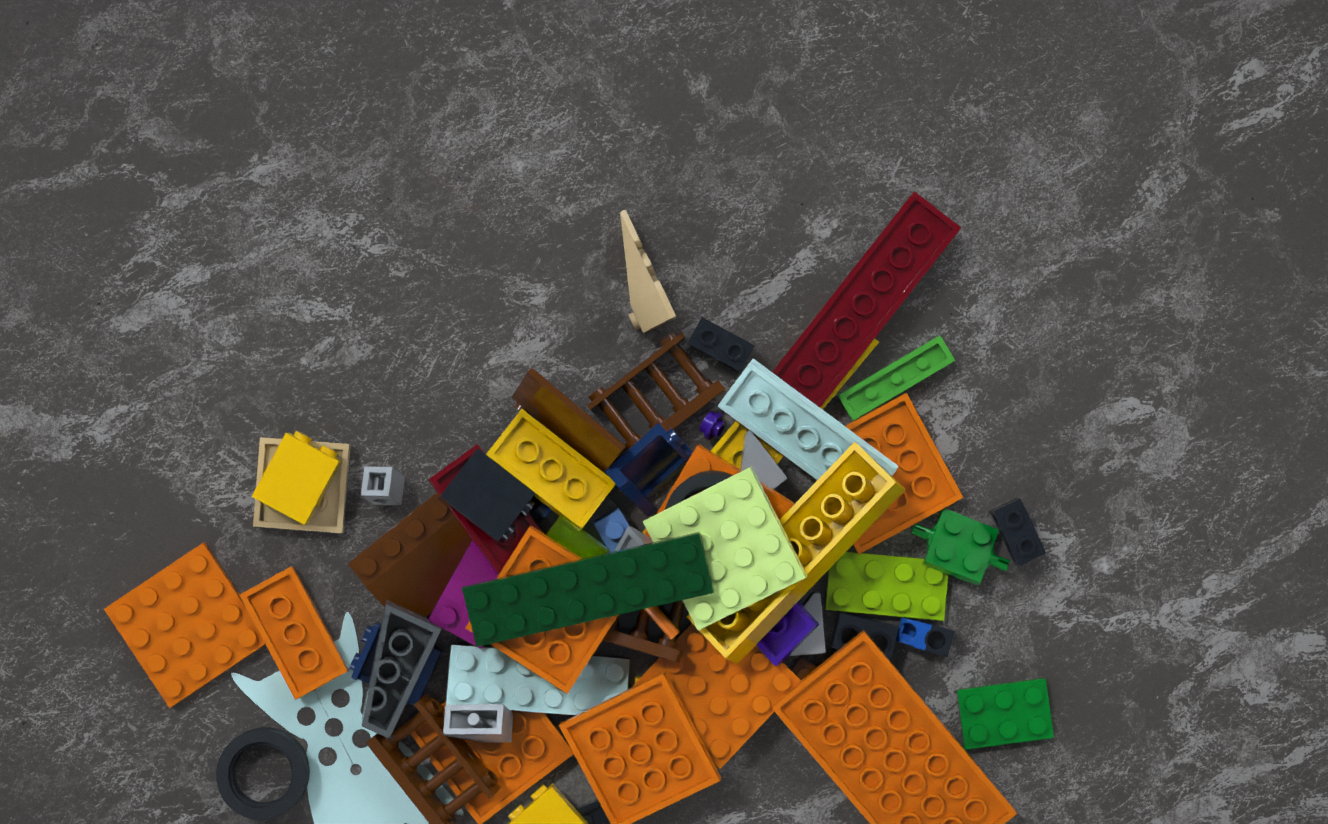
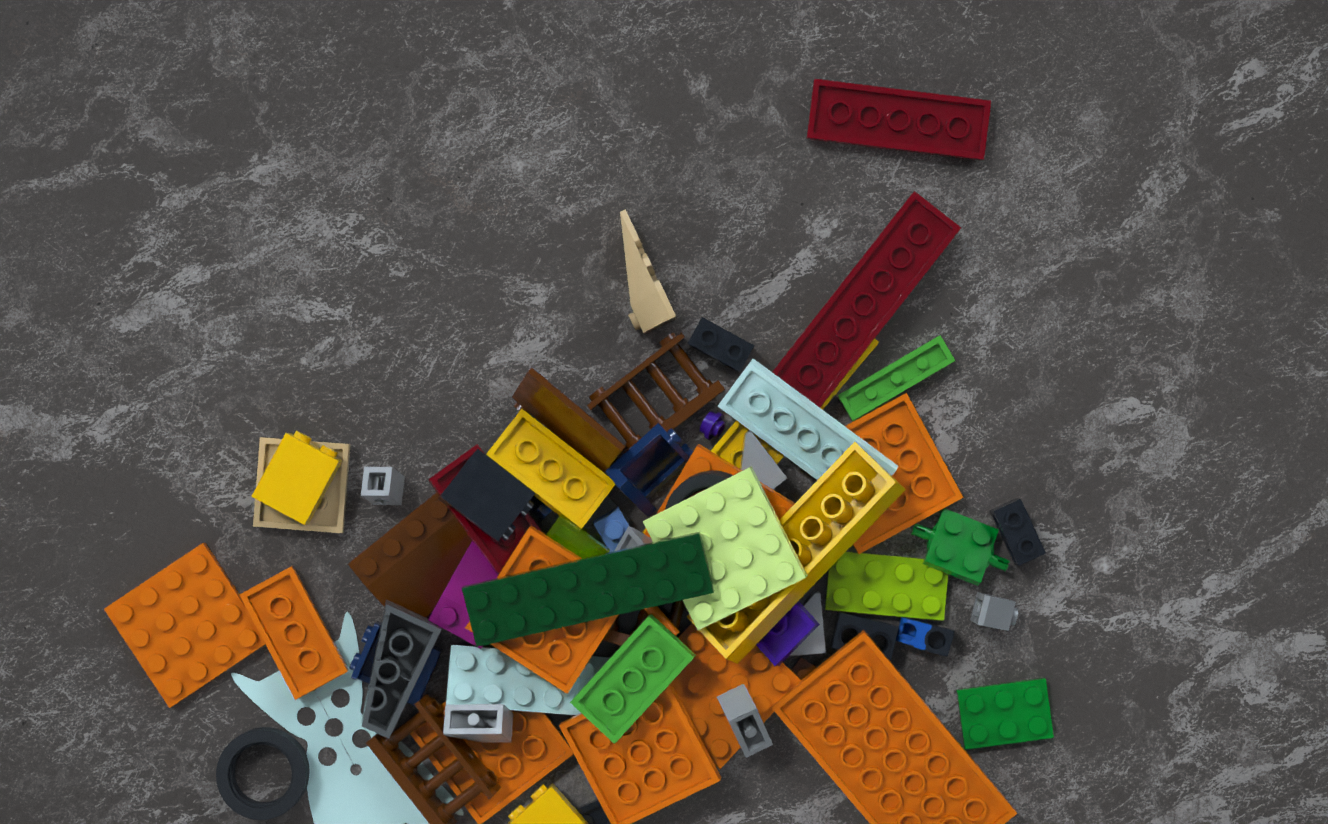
(633, 678): none -> bright green plate
(744, 720): none -> light grey slope
(898, 119): none -> dark red plate
(994, 611): none -> light grey slope

